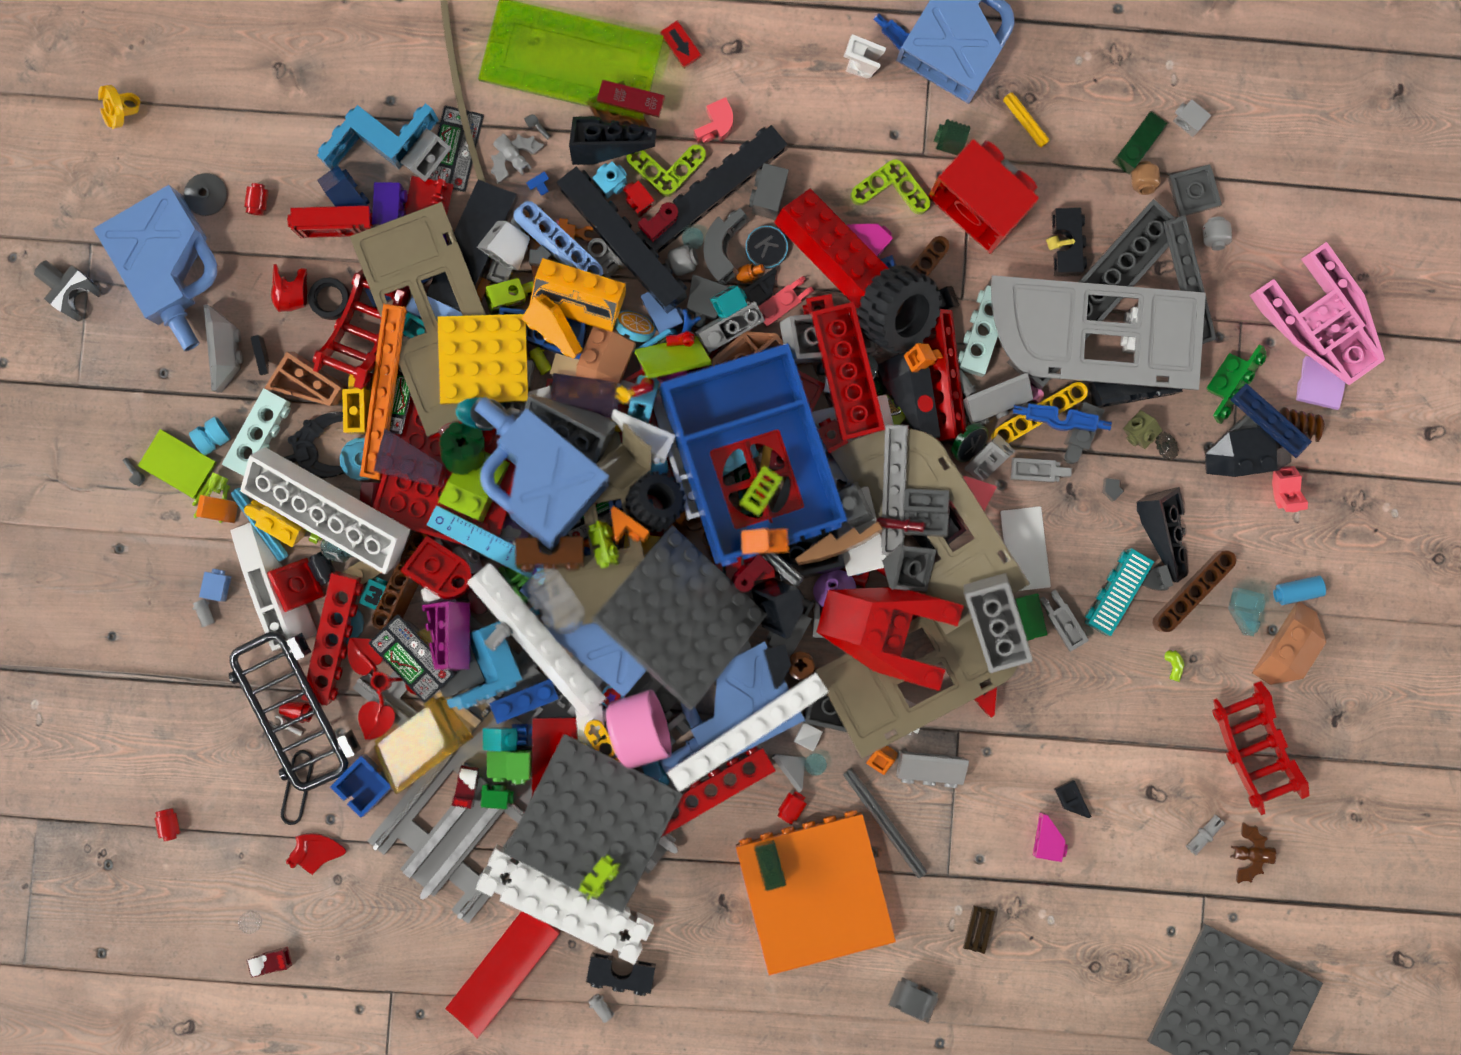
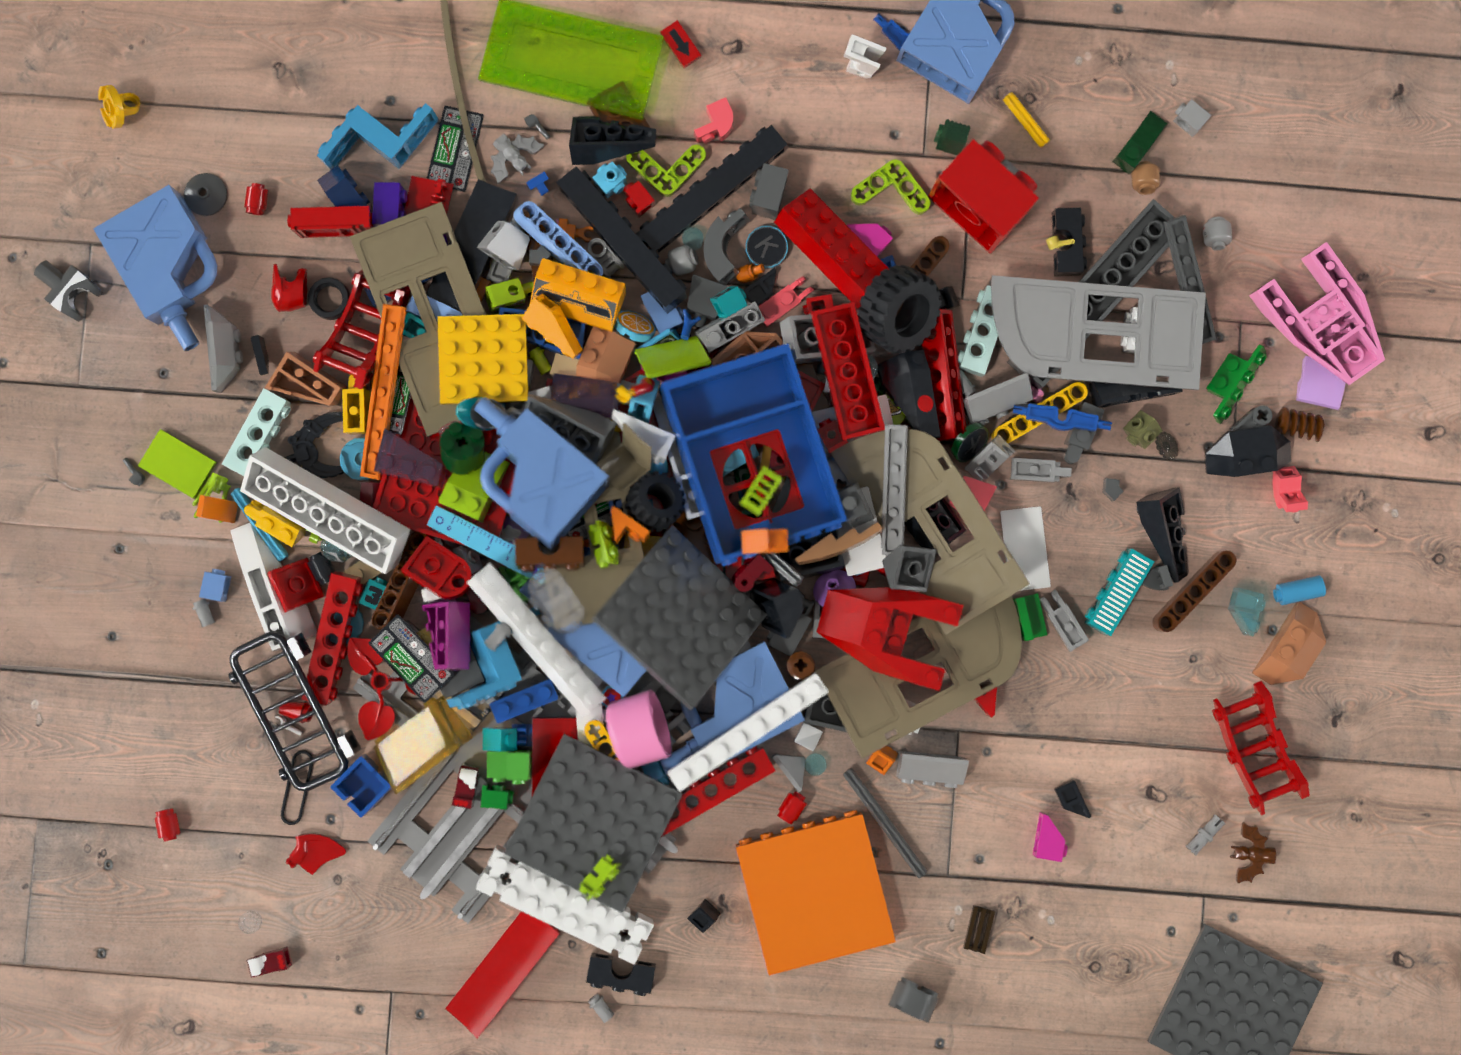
(212, 434): medium azure wheel -> none
(425, 154): light grey brick -> none
(630, 98): dark red tile -> none
(660, 222): dark red leg -> none
(686, 338): red arm -> none
(704, 916): none -> black slope
(769, 865): clear green brick -> none
(778, 664): black tile -> none
(901, 524): dark red piece -> none
(921, 357): orange piece -> none
(927, 507): dark grey slope -> none
(997, 623): light grey brick -> none
(1177, 663): lime arm -> none
(1194, 190): dark grey tile -> none
(1271, 420): dark blue tile -> none

